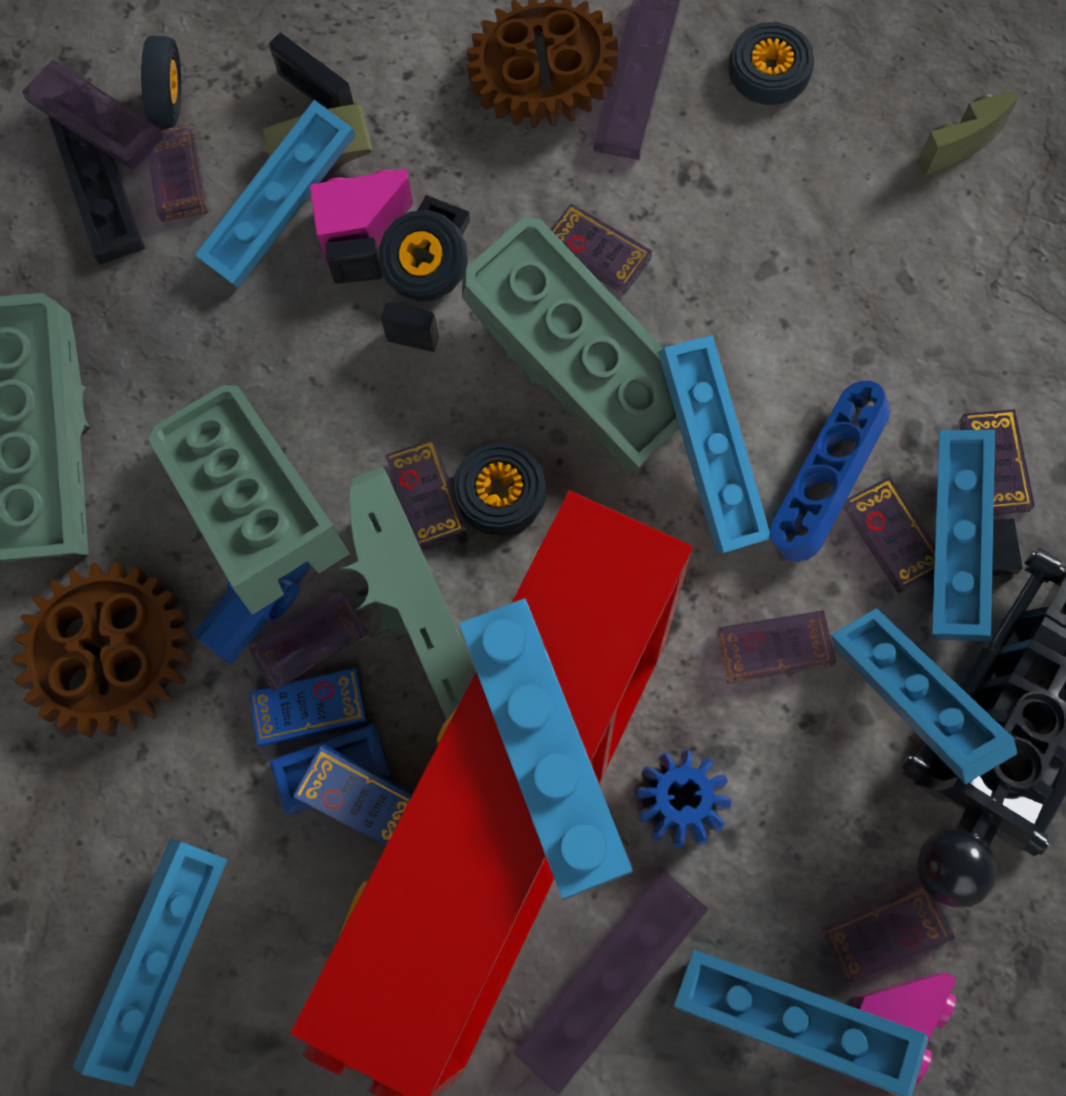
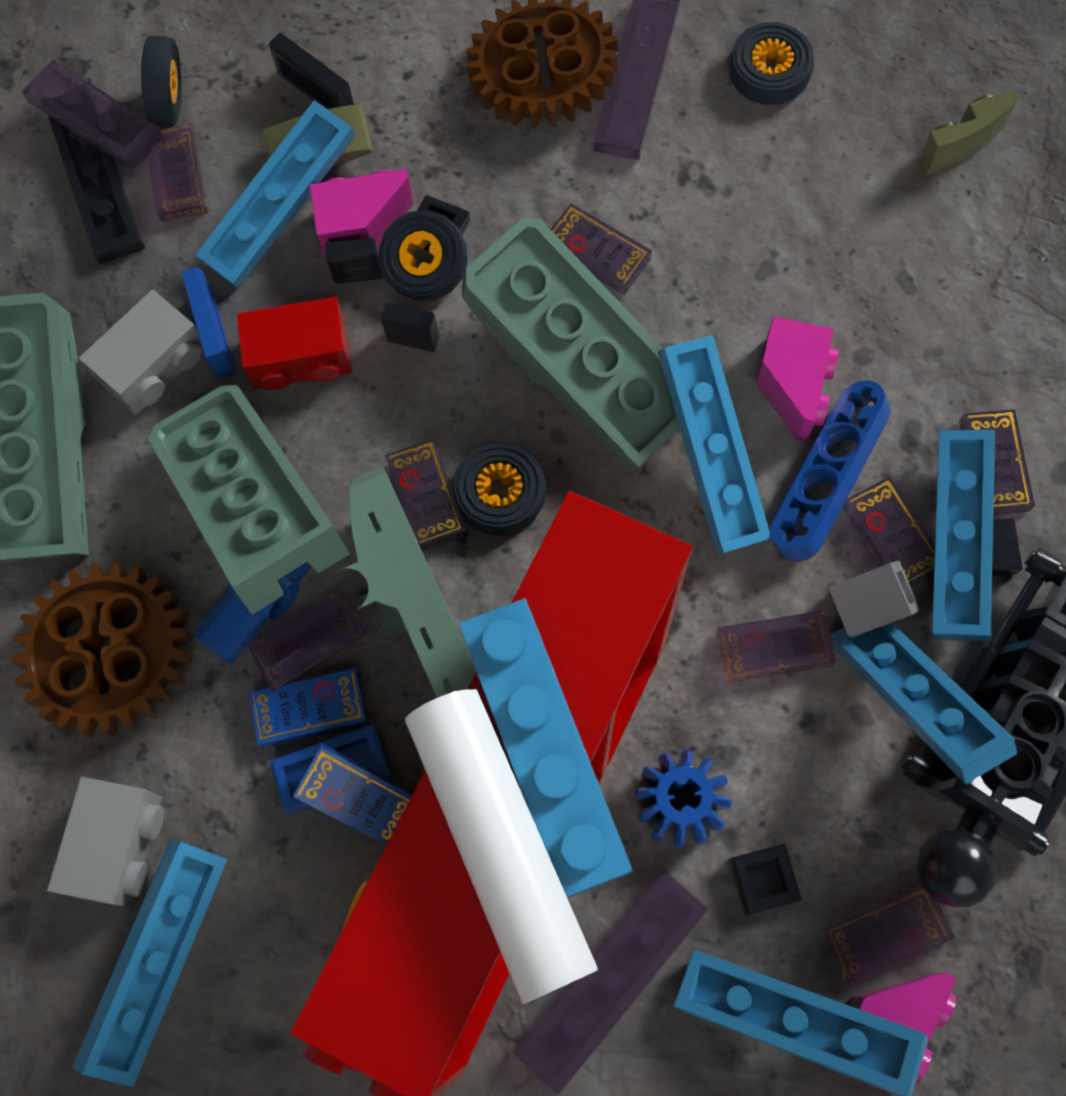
(107, 843): none -> light grey brick
(144, 352): none -> light grey brick
(208, 322): none -> blue tile
(294, 344): none -> red brick
(500, 845): none -> white brick
(764, 879): none -> black tile
(793, 373): none -> dark pink slope
(874, 599): none -> light grey panel

